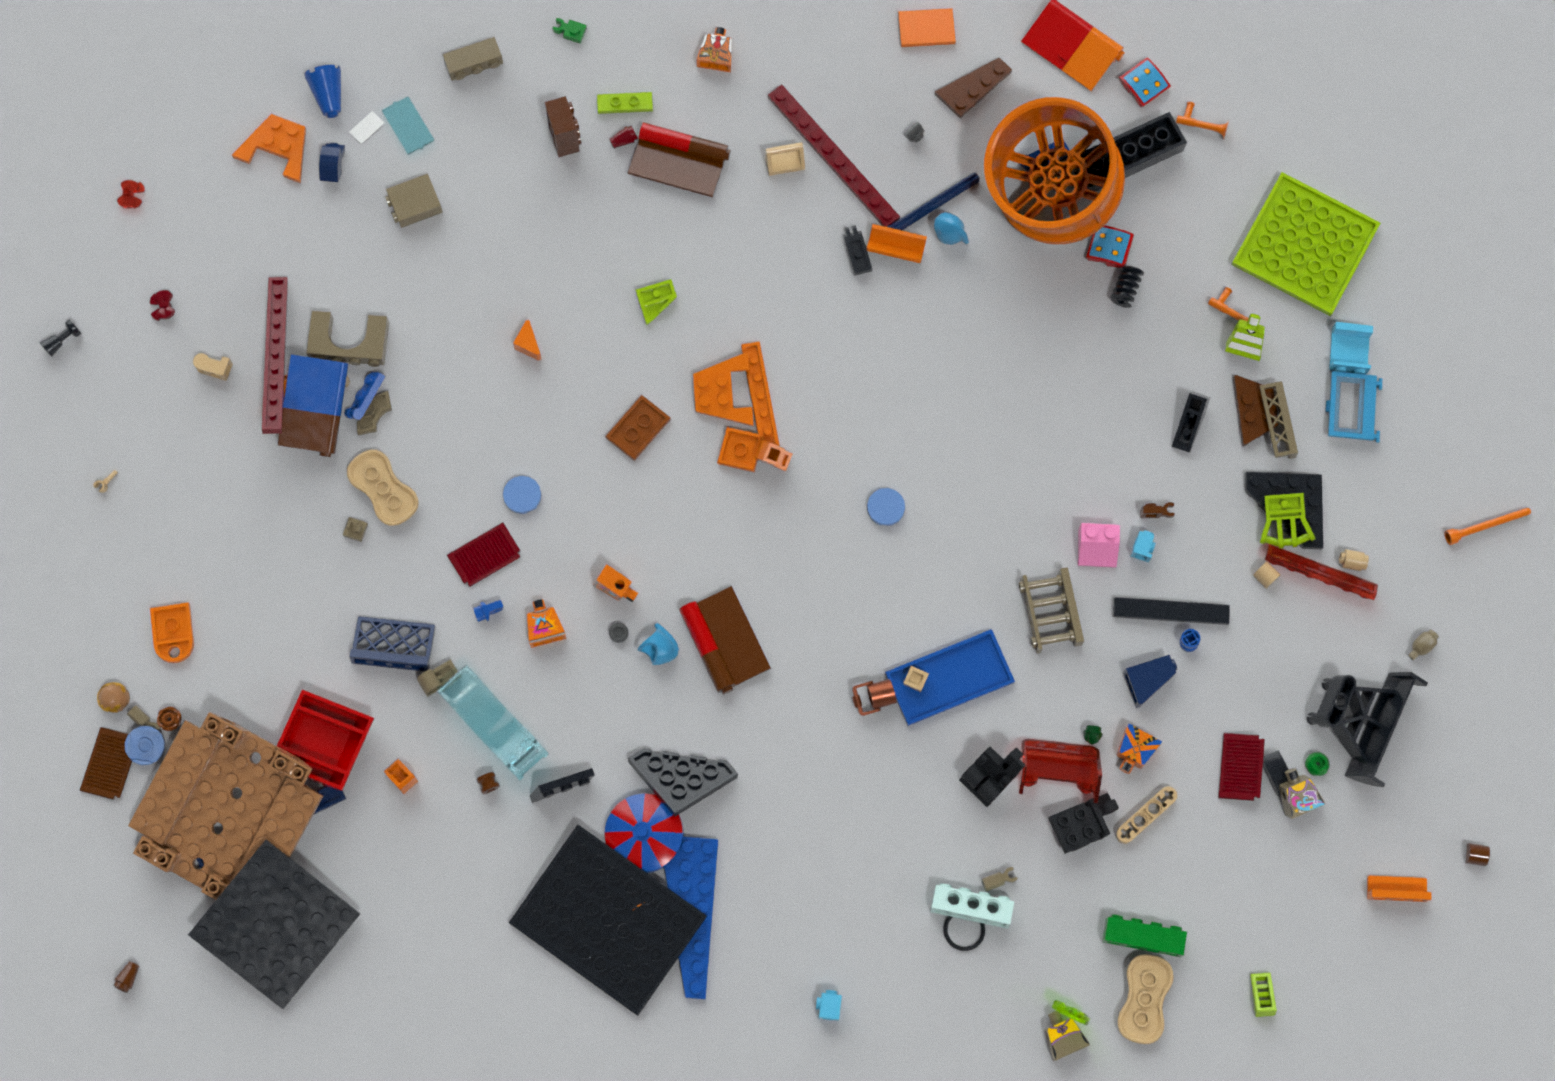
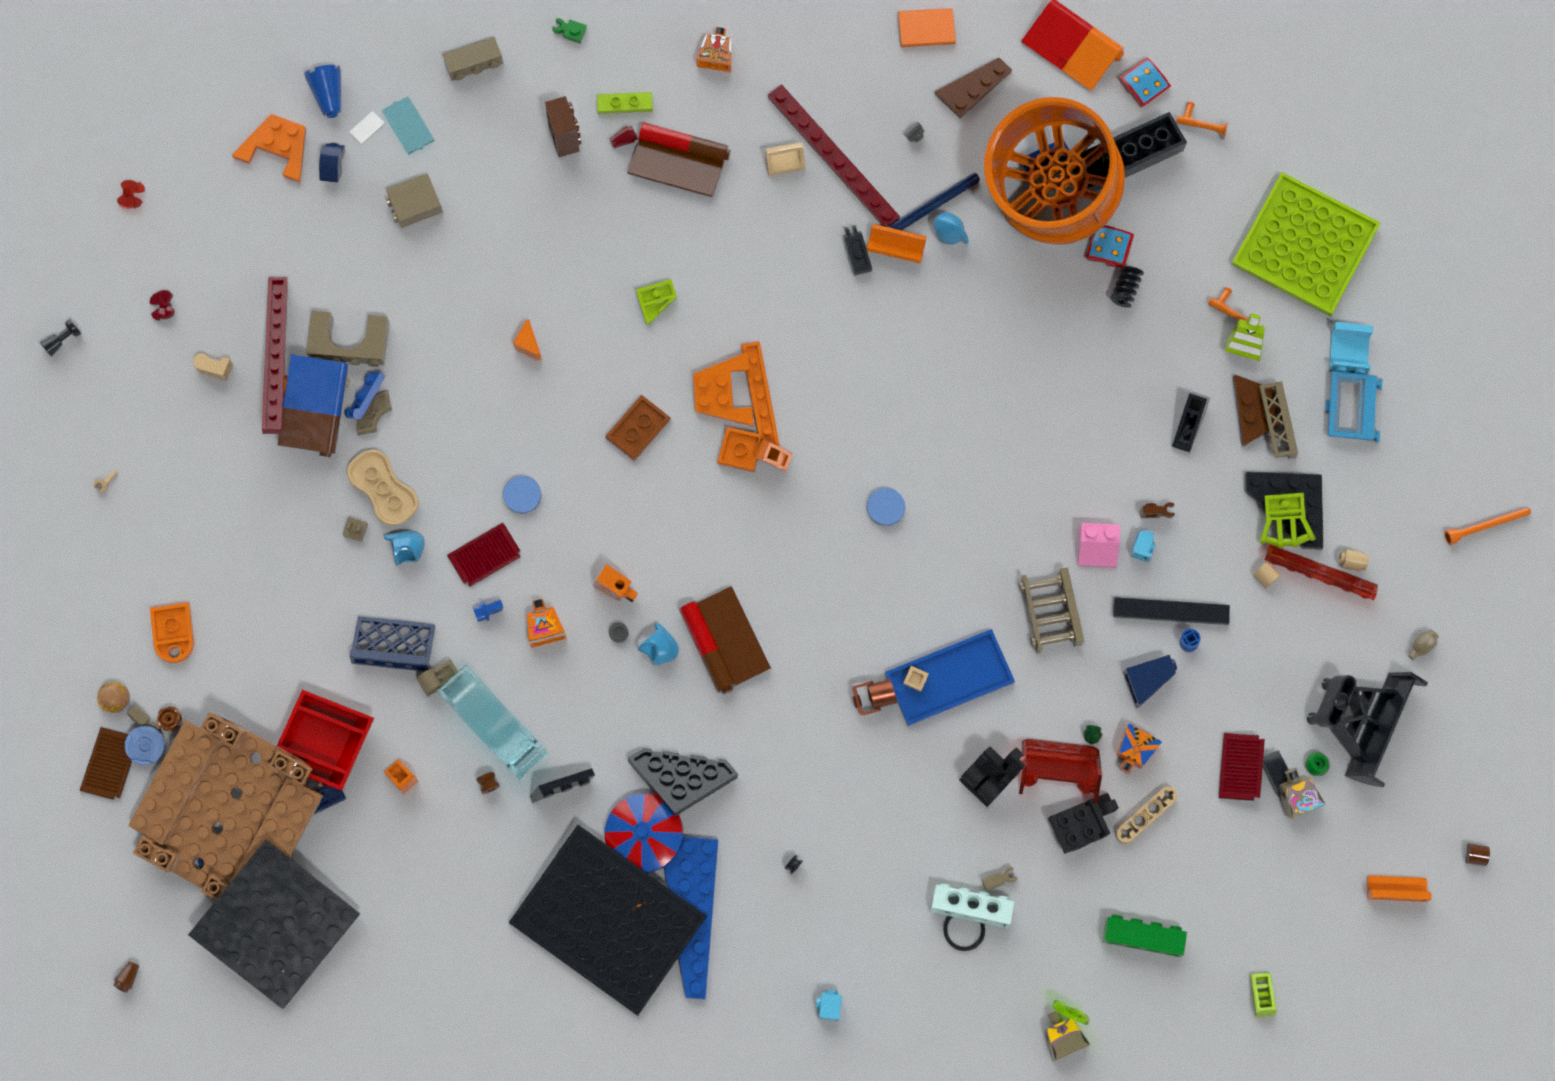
(407, 546): none -> dark azure piece
(793, 864): none -> black bush
(1142, 1015): tan plate -> none

